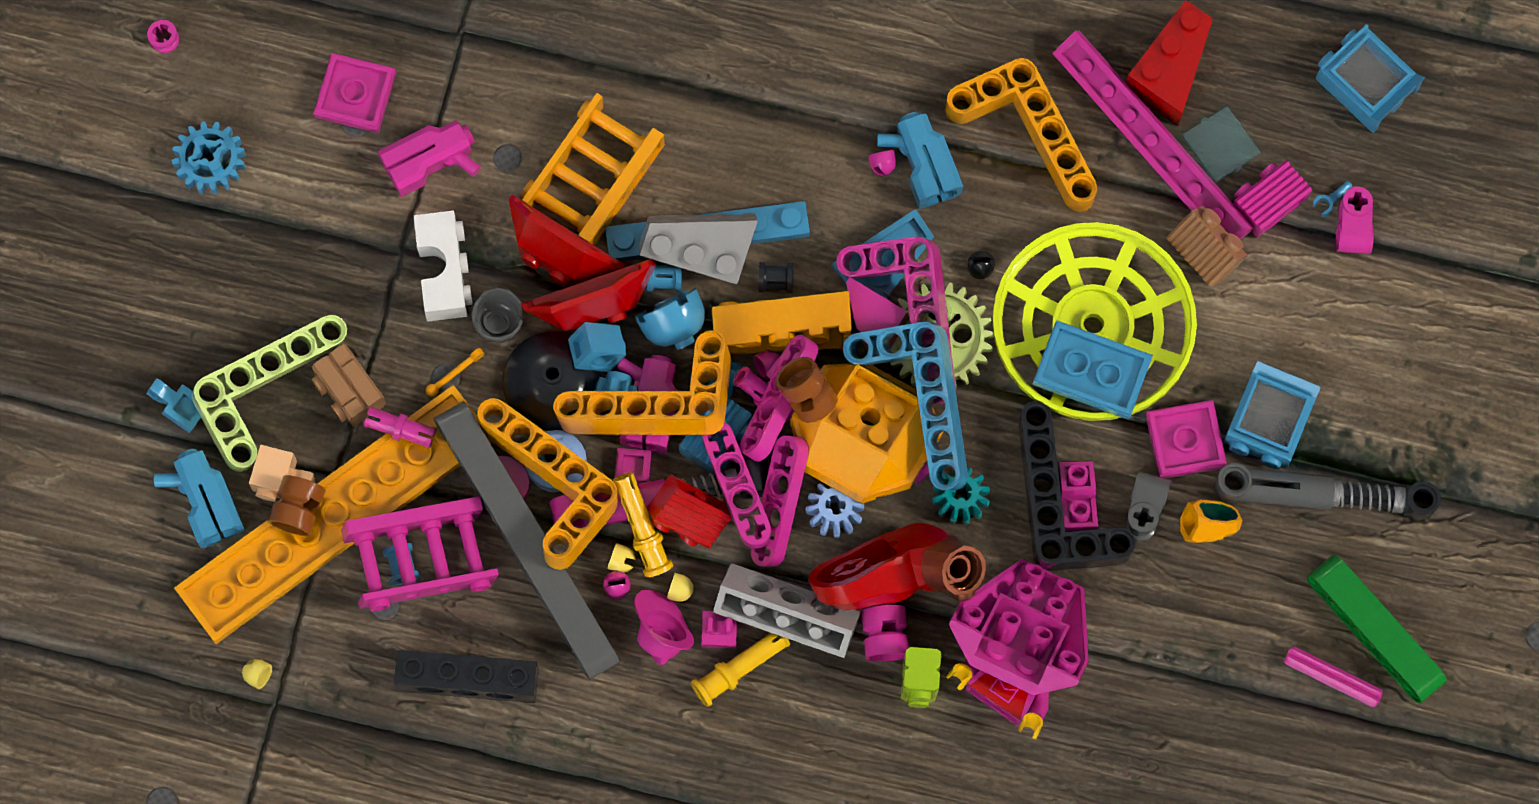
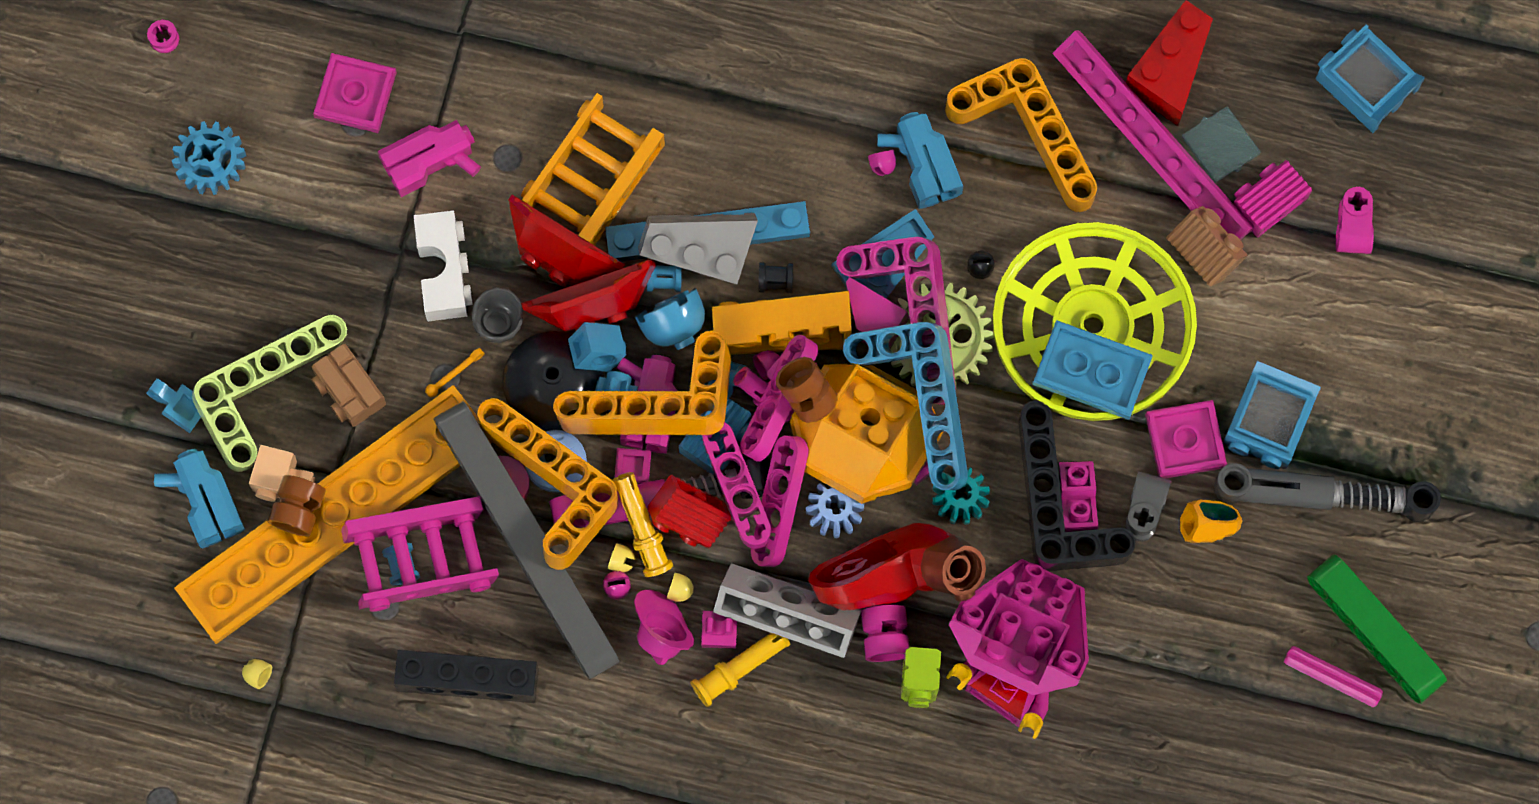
(399, 427): dark pink pin -> none
(1332, 198): dark azure hand -> none

